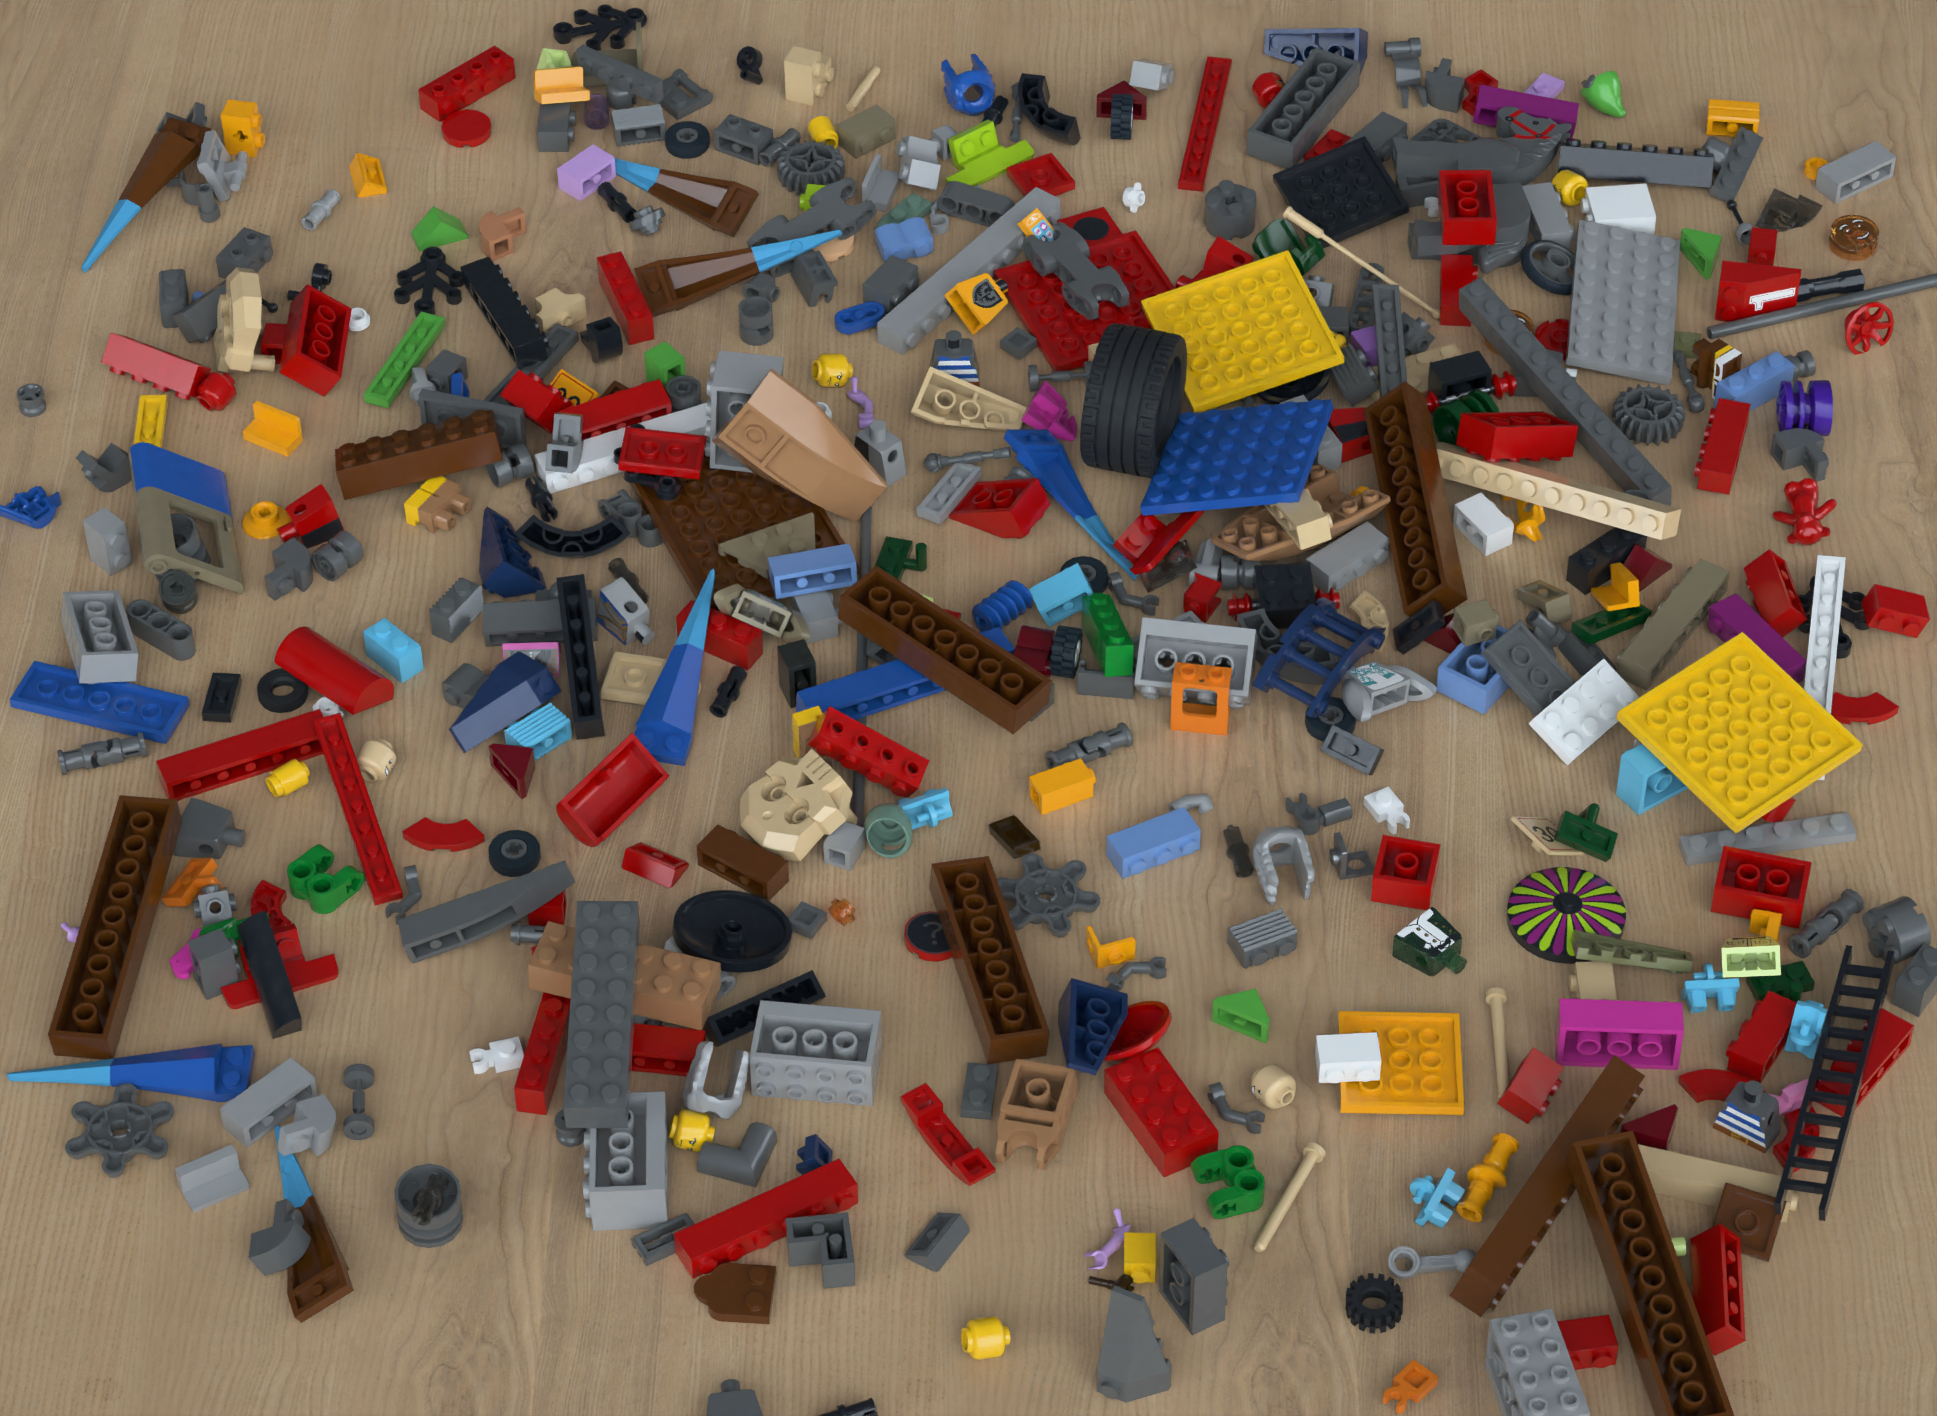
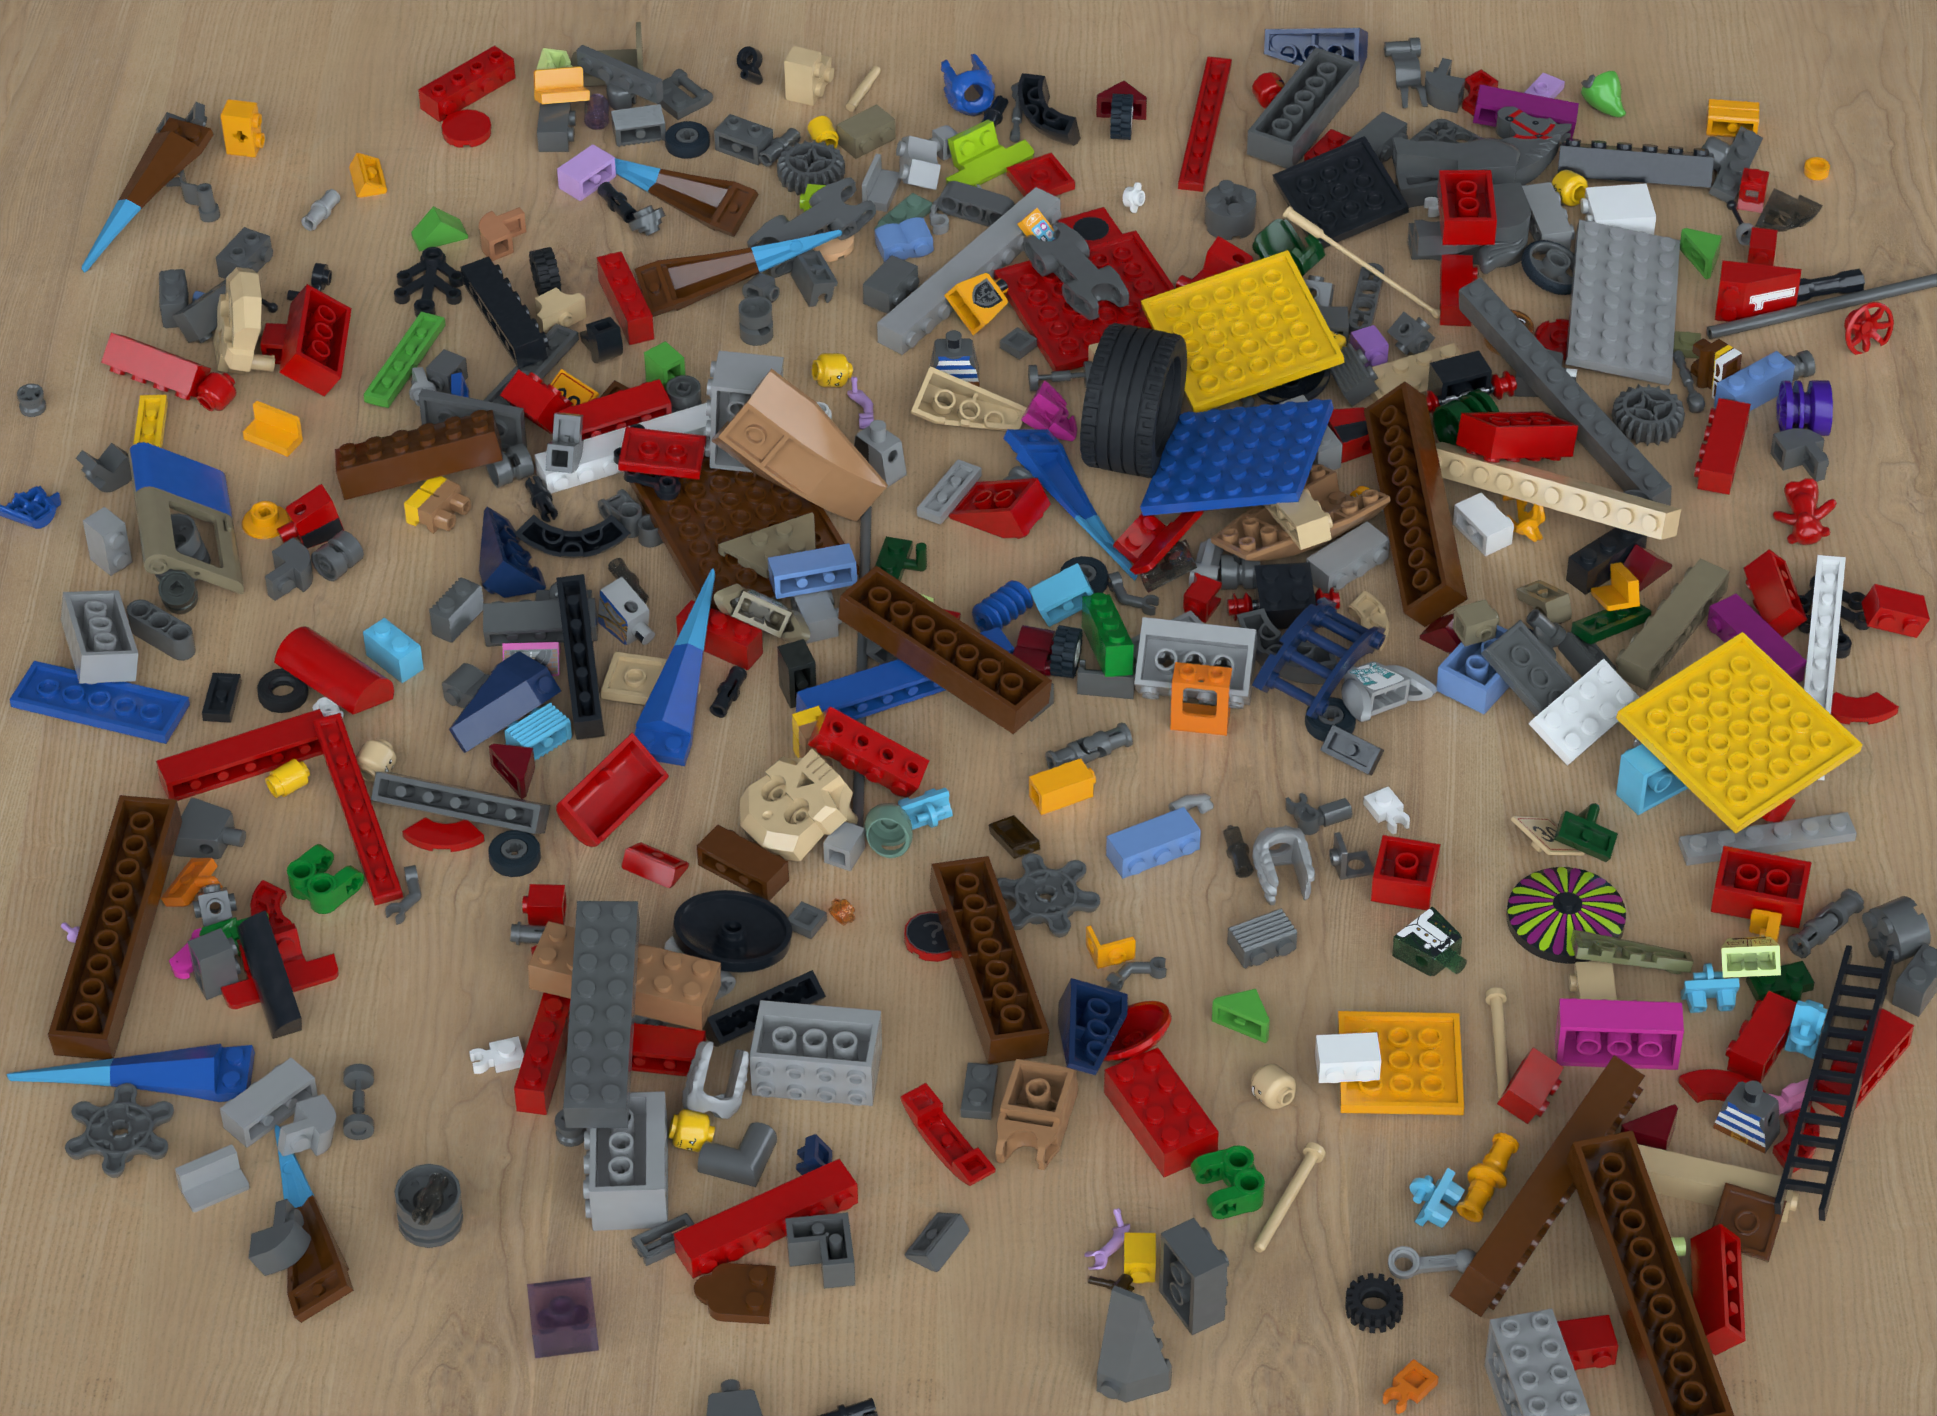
(107, 752): dark grey piece -> none
(219, 167): light grey plate -> none
(359, 319): white plate -> none
(460, 802): none -> dark grey brick
(481, 912): dark grey slope -> none
(544, 270): none -> black tyre
(562, 1317): none -> clear purple brick
(602, 25): black plant -> none
(859, 317): blue plate -> none
(935, 462): dark grey piece -> none
(985, 1337): yellow head -> none
(1151, 74): light grey brick -> none
(1217, 1097): dark grey arm -> none
(1388, 337): dark grey plate -> none
(1419, 627): black plate -> none
(1753, 190): none -> red window
(1853, 237): clear orange head -> none
(1855, 172): light grey brick -> none

